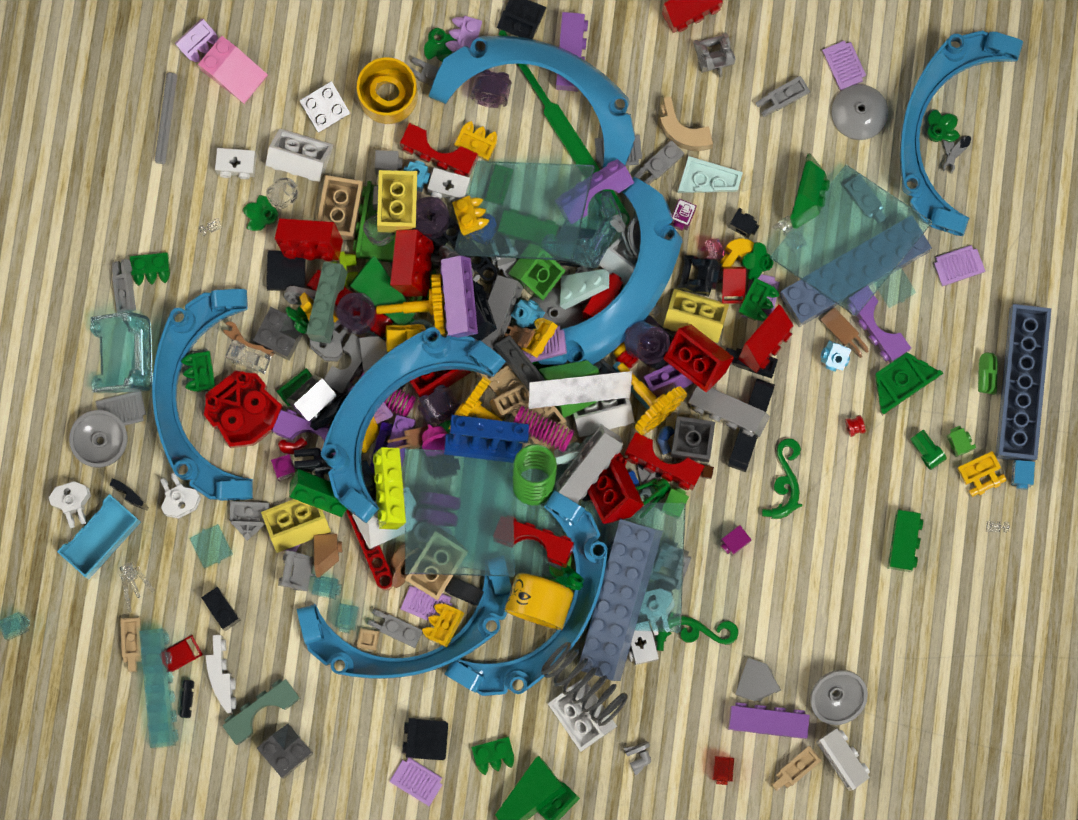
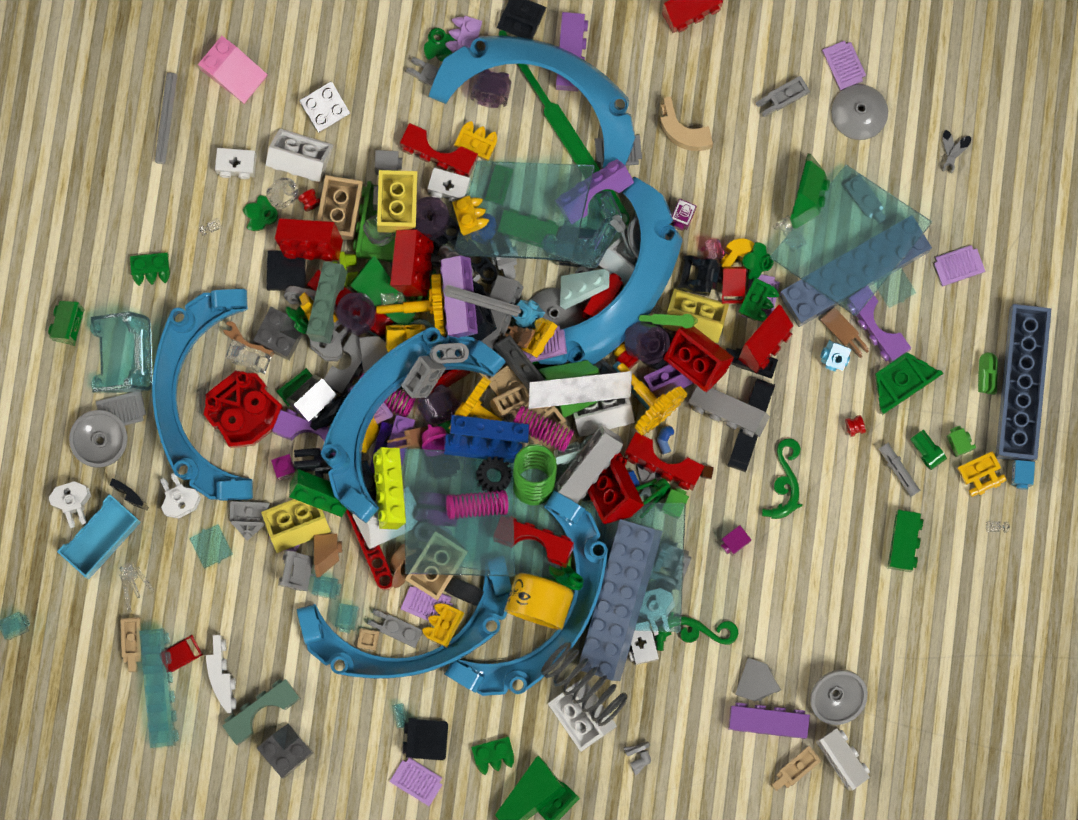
(67, 322): none -> green slope
(123, 286): light grey hinge -> none
(186, 699): black axle -> none
(196, 39): lavender plate -> none
(201, 371): green plate -> none
(221, 608): black brick -> none
(289, 447): red arm -> none
(309, 200): none -> red wheel
(381, 72): yellow piece -> none
(391, 298): none -> clear piece
(400, 715): none -> clear light blue piece
(422, 173): medium azure brick -> none
(422, 377): none -> light grey brick
(448, 353): none -> light grey plate
(481, 300): none -> light grey axle
(499, 465): none -> black tyre
(502, 498): none -> dark pink piece
(537, 275): bright green brick -> none
(661, 162): light grey hinge -> none
(685, 321): none -> bright green piece
(693, 439): flat silver slope -> none
(704, 177): light aqua wing -> none
(717, 59): light grey piece -> none
(723, 770): clear red brick -> none
(744, 224): black brick -> none
(899, 469): none -> light grey pin
(944, 125): green plate -> none
(946, 63): dark azure panel -> none

